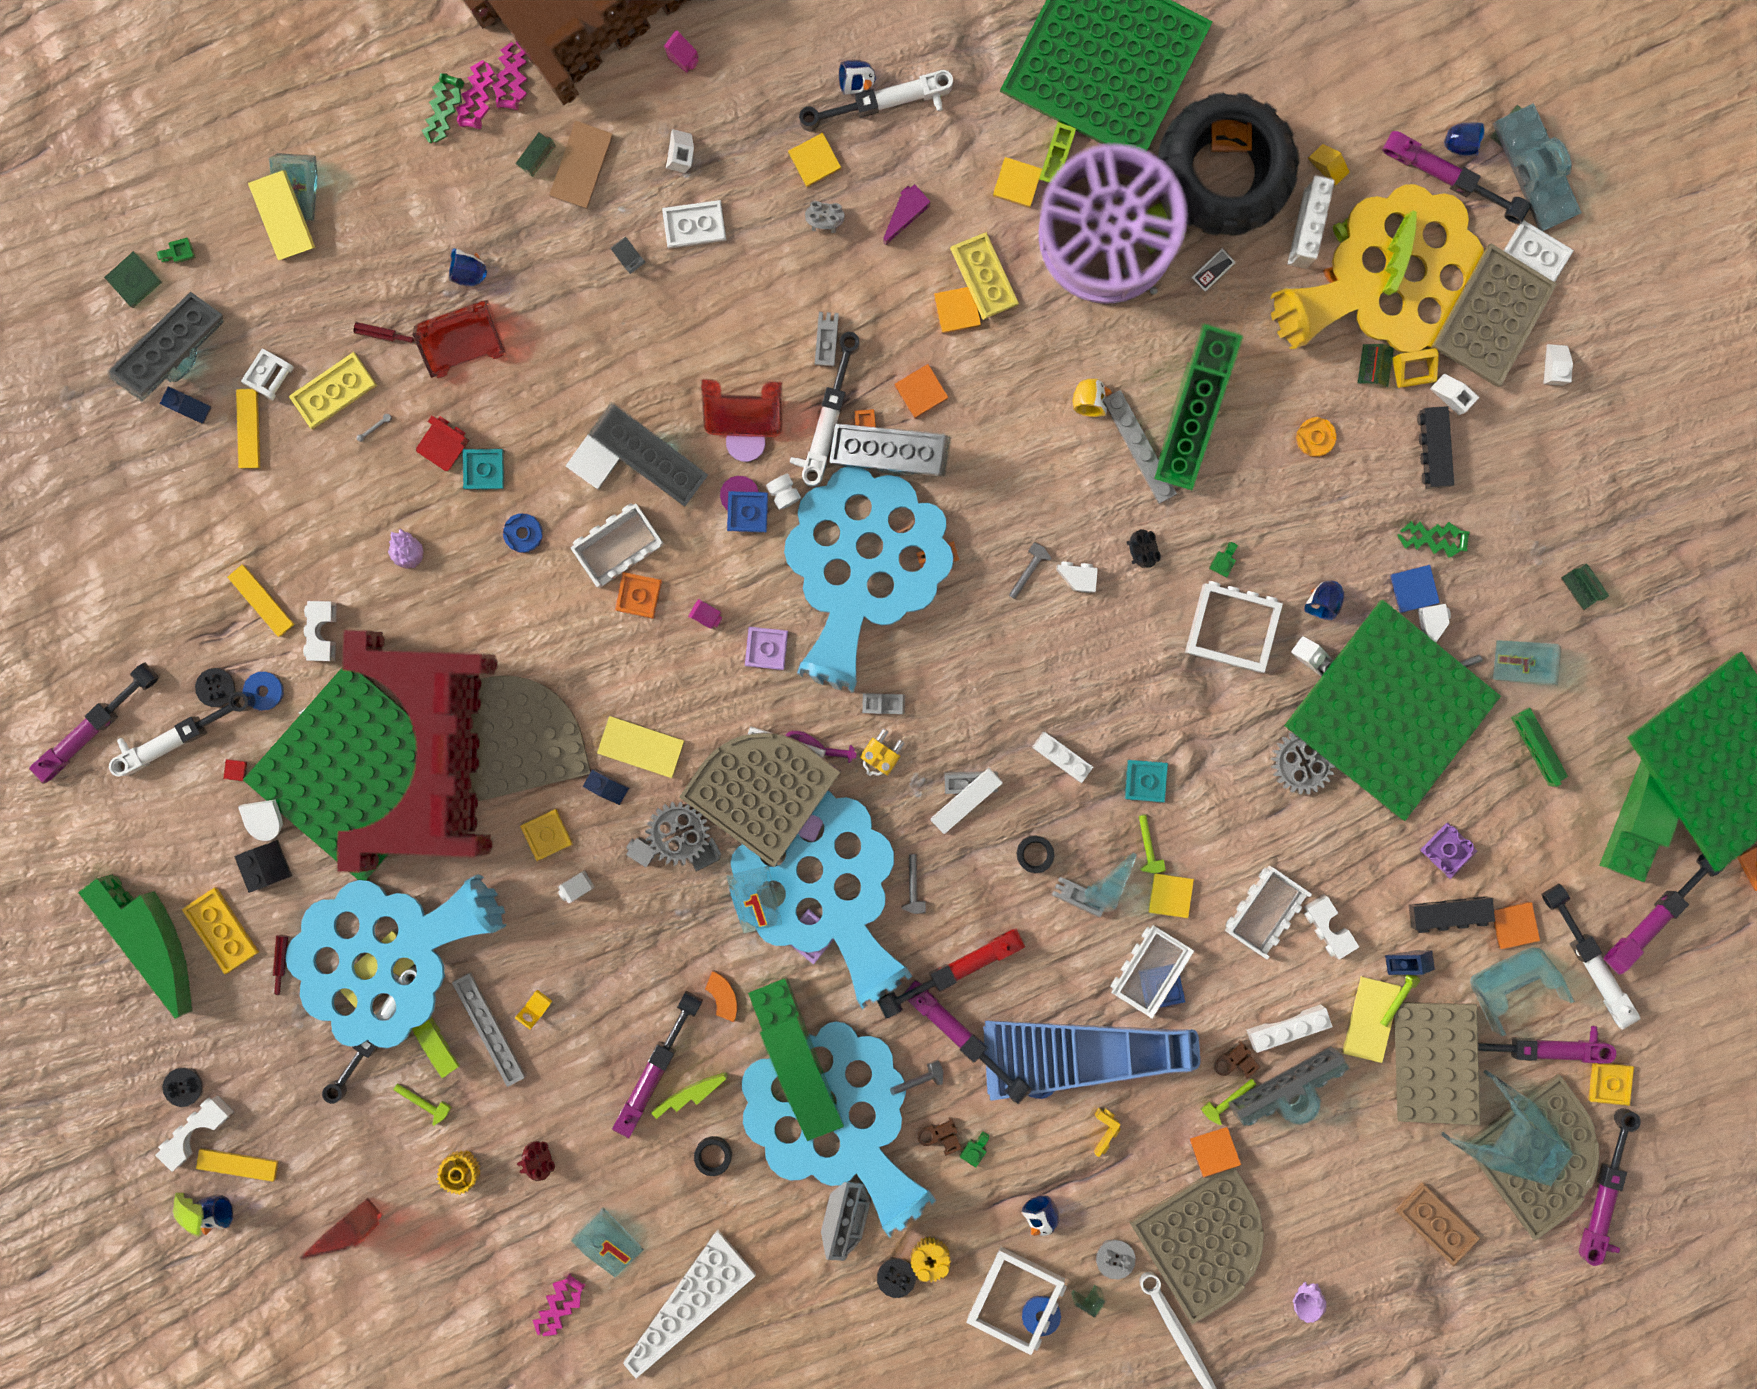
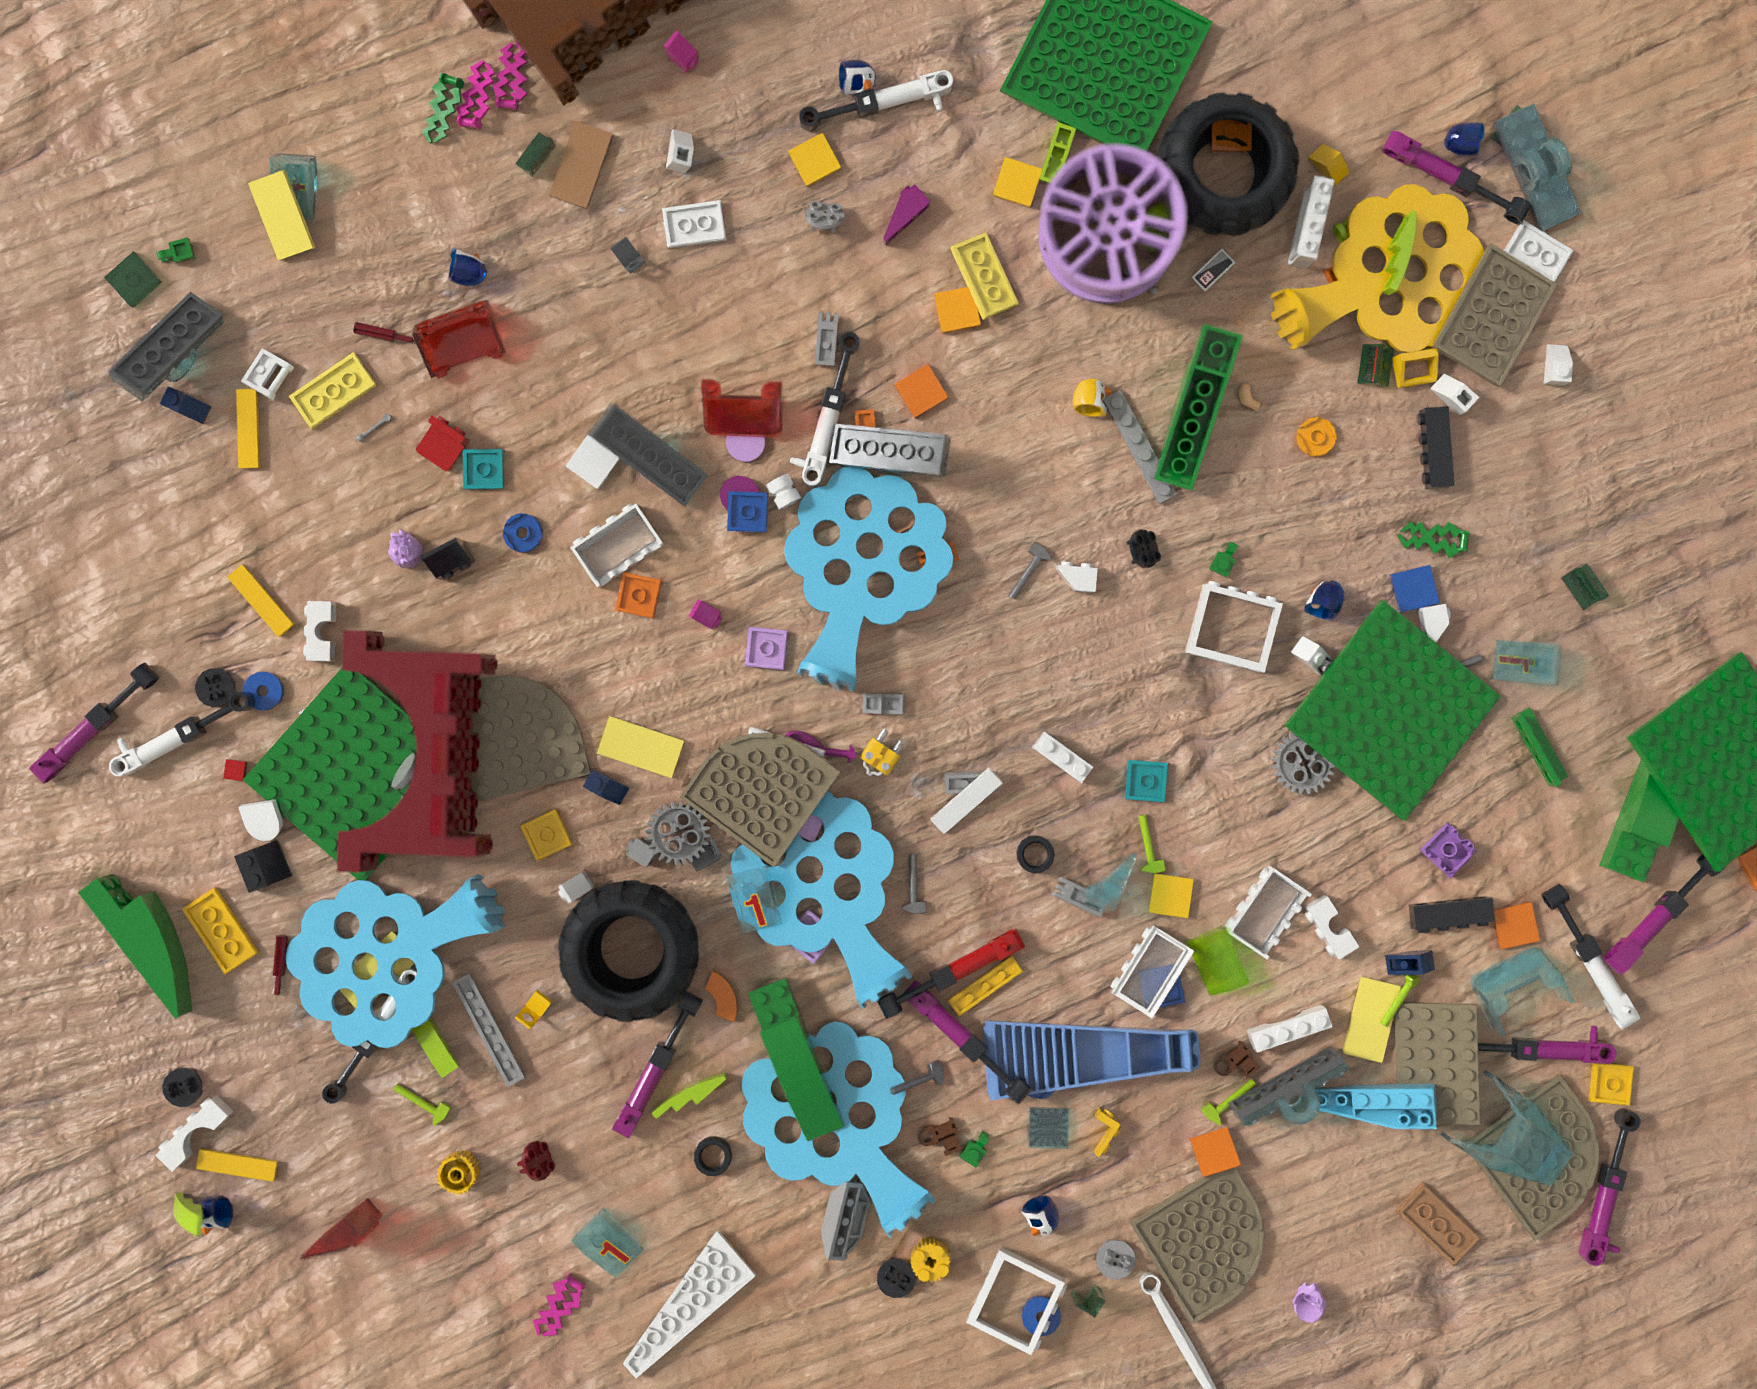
(404, 773): none -> light grey tile
(448, 559): none -> black slope
(596, 983): none -> black tyre
(985, 985): none -> yellow tile
(1048, 1127): none -> clear light blue tile
(1217, 961): none -> clear neon green slope
(1246, 398): none -> light nougat arm
(1383, 1104): none -> medium azure wedge

